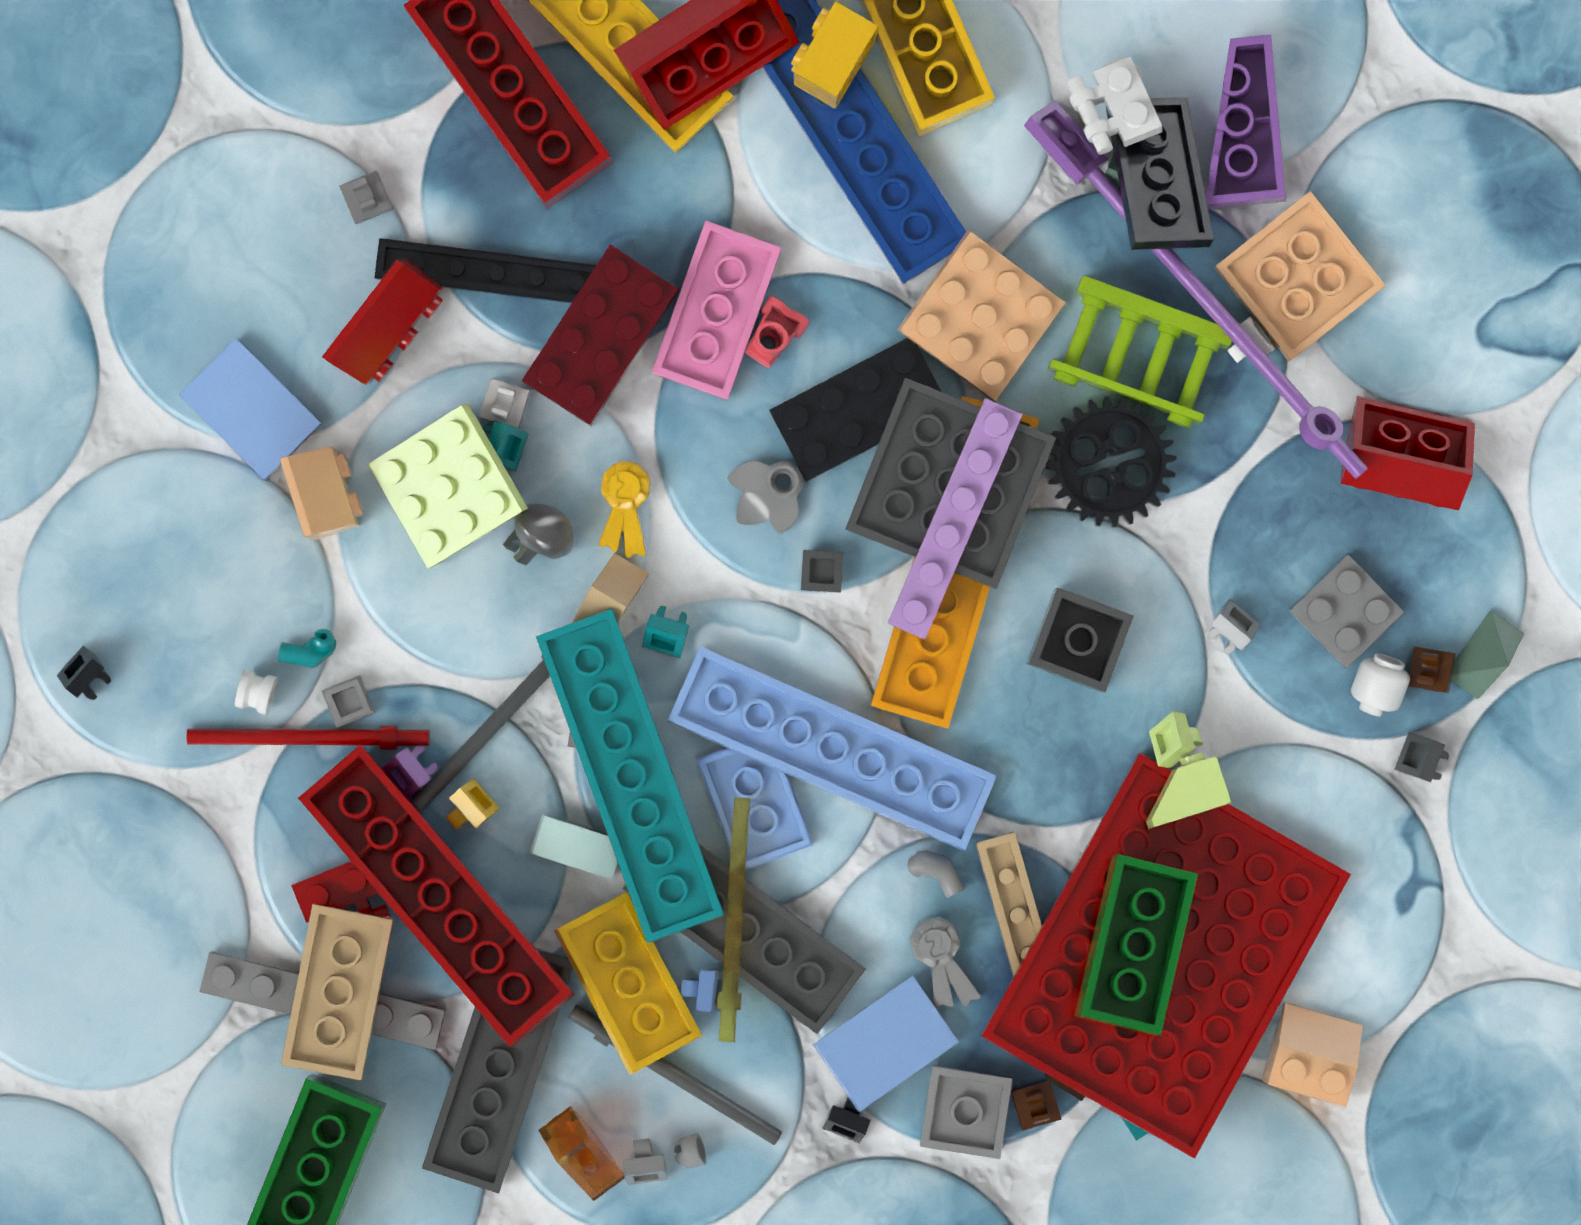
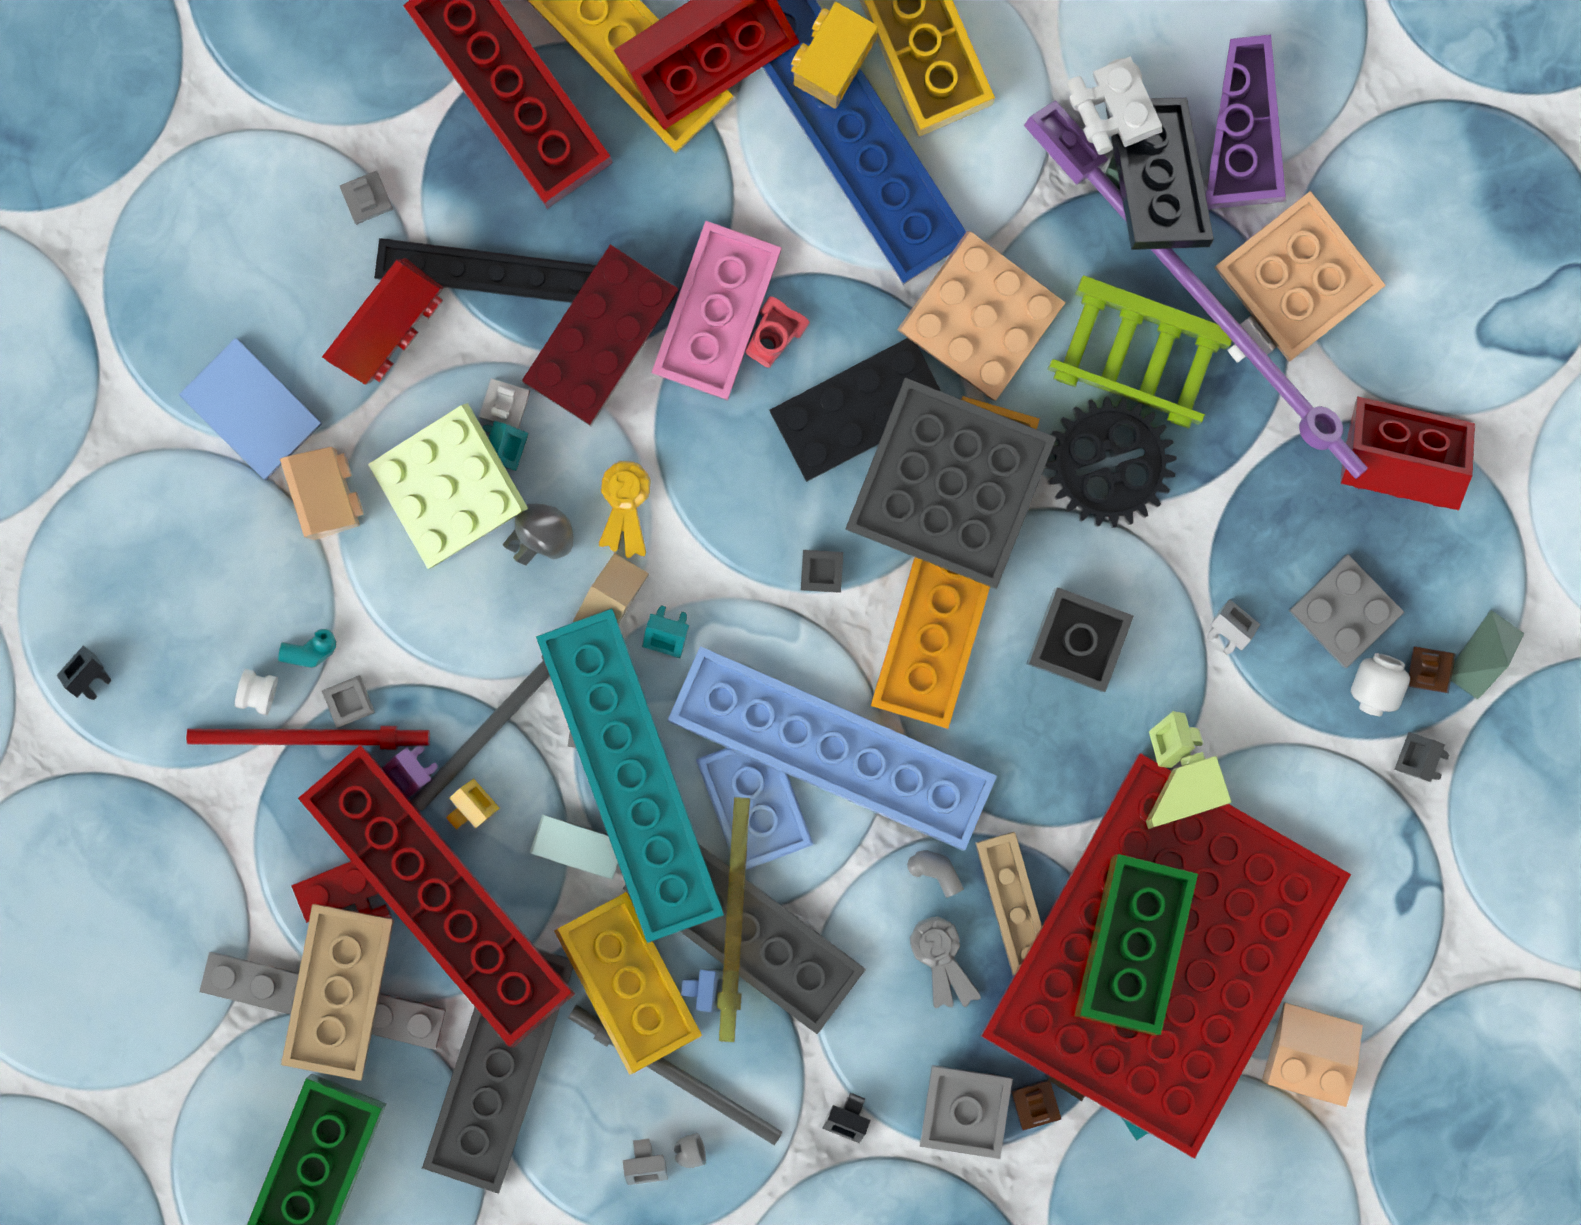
(581, 1153): clear orange slope -> none
(763, 498): light grey plate -> none
(885, 1043): light blue tile -> none
(954, 518): lavender plate -> none

